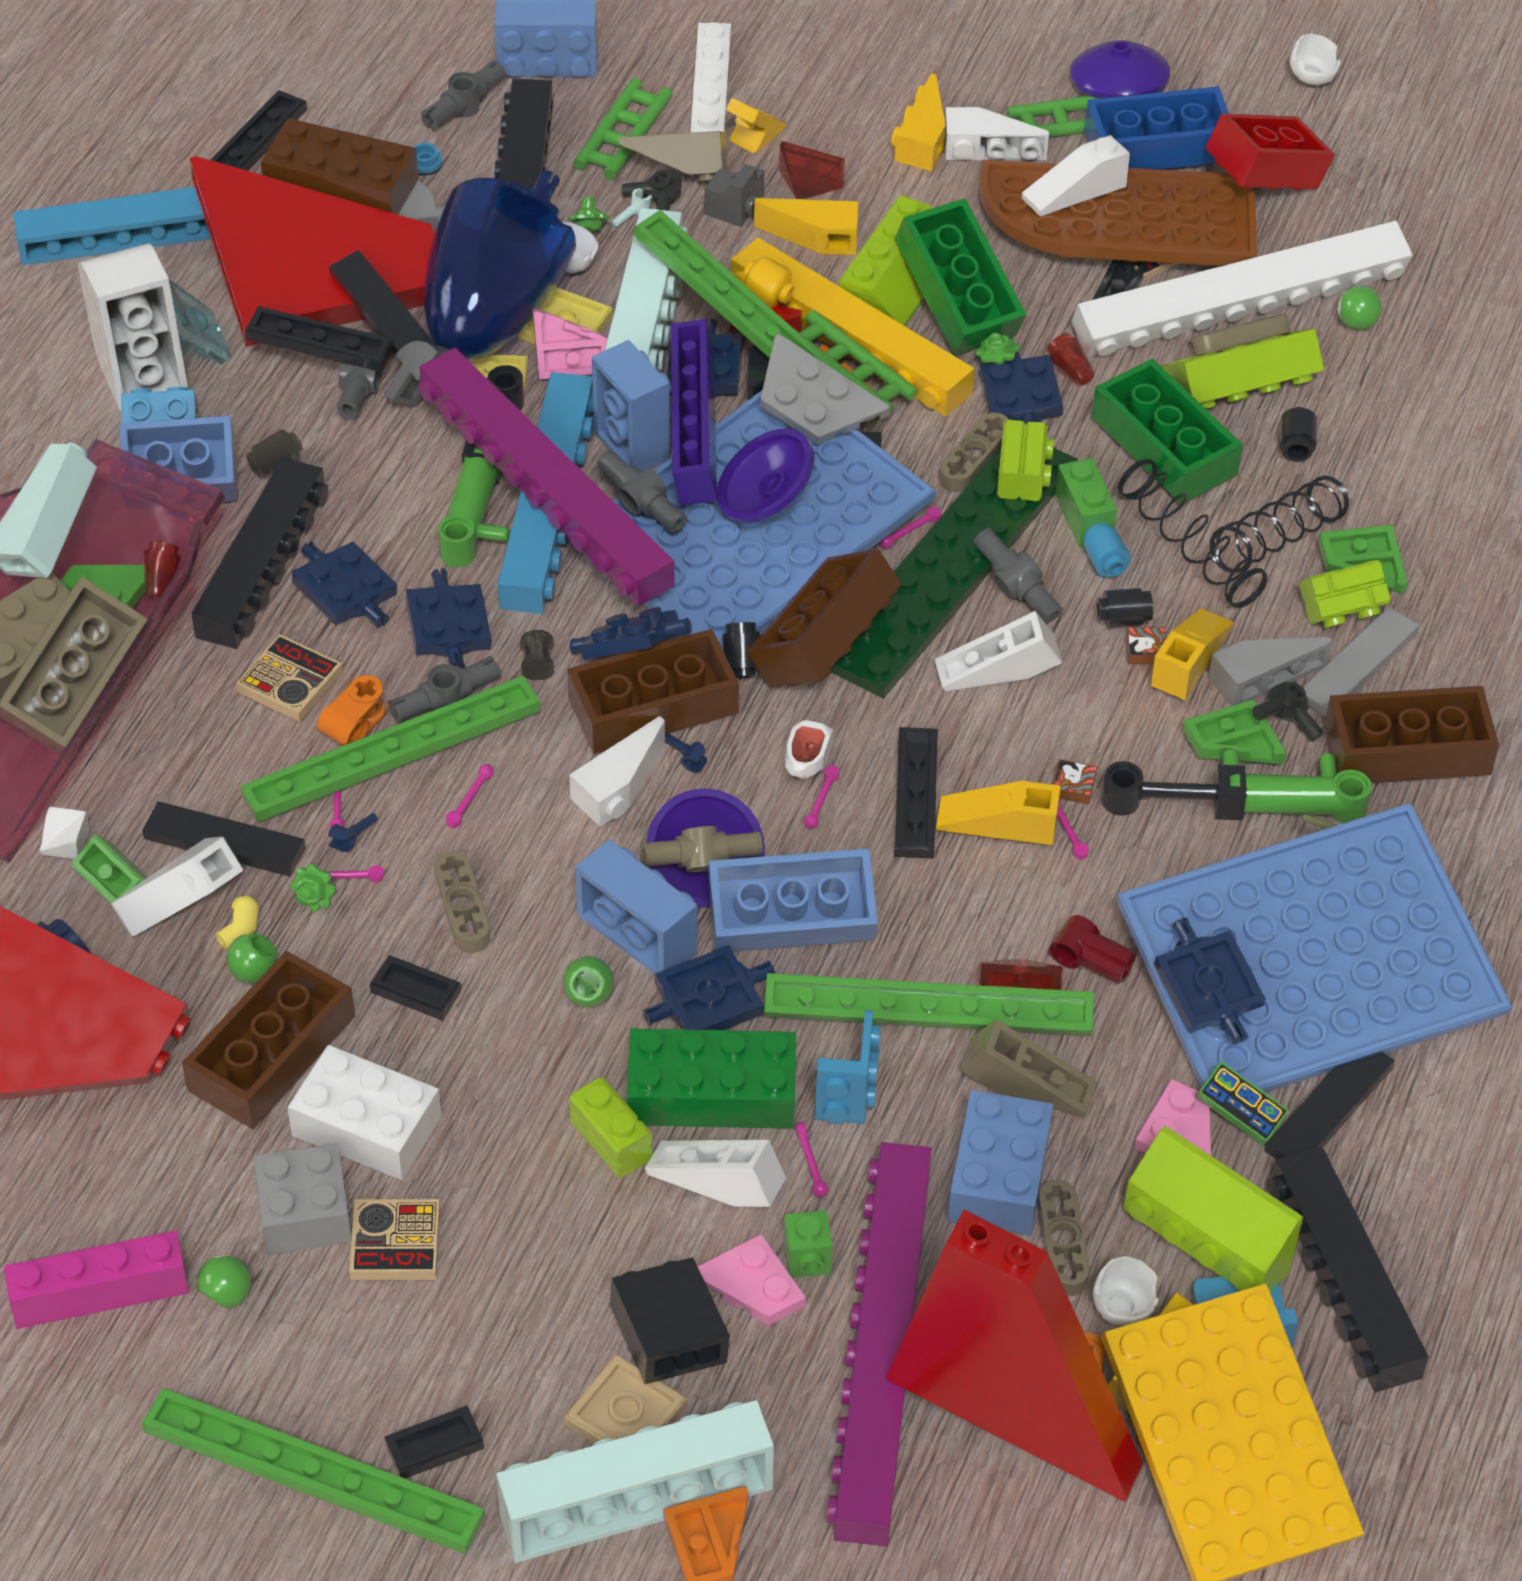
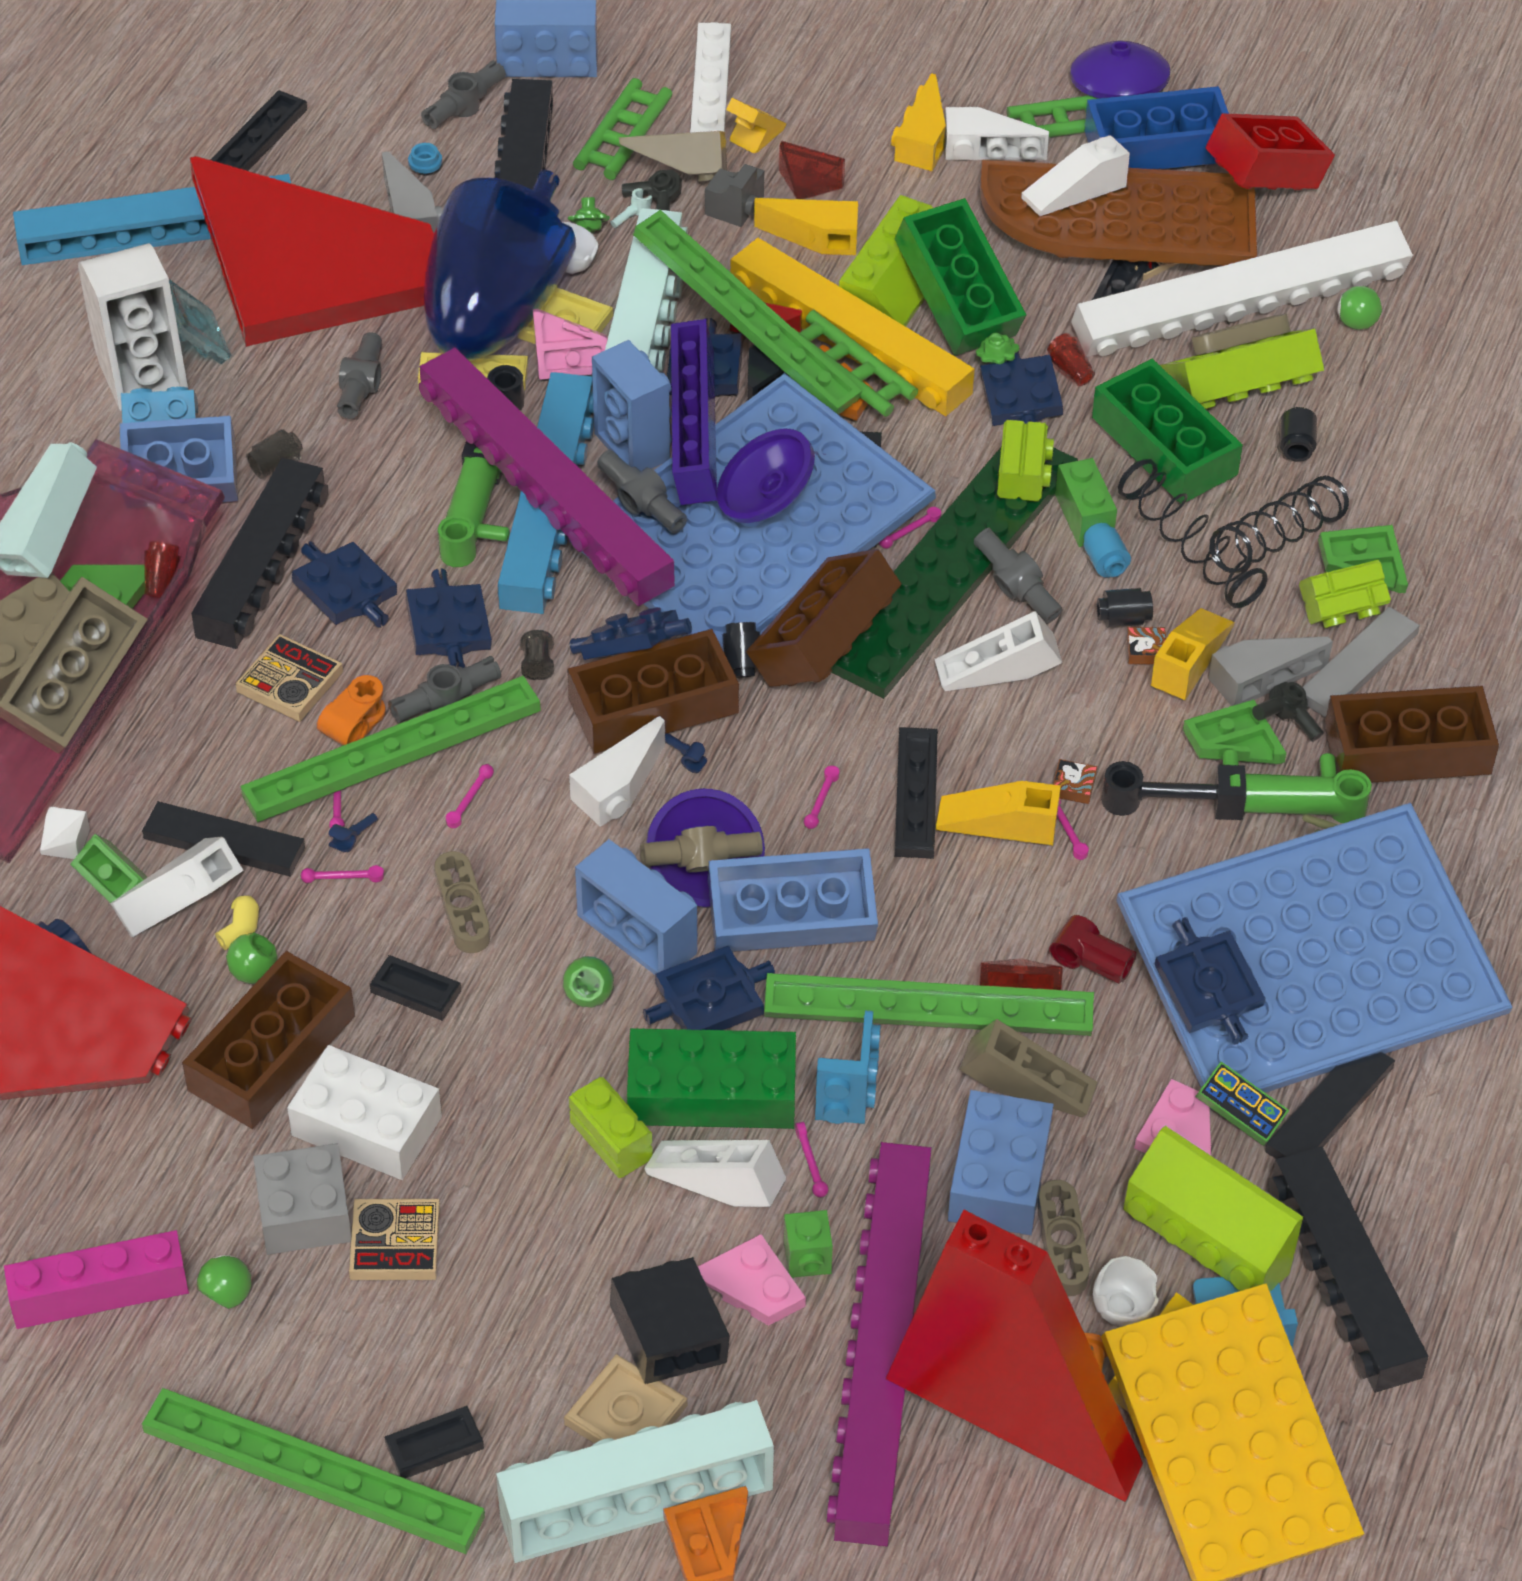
(313, 887): bright green plant -> none
(319, 338): black tile -> none
(343, 164): reddish brown brick -> none
(377, 301): black tile -> none
(405, 383): dark grey brick -> none
(768, 281): yellow head -> none
(808, 748): rock -> none
(814, 395): light grey wing -> none
(976, 438): dark tan beam -> none
(1314, 59): white hair -> none

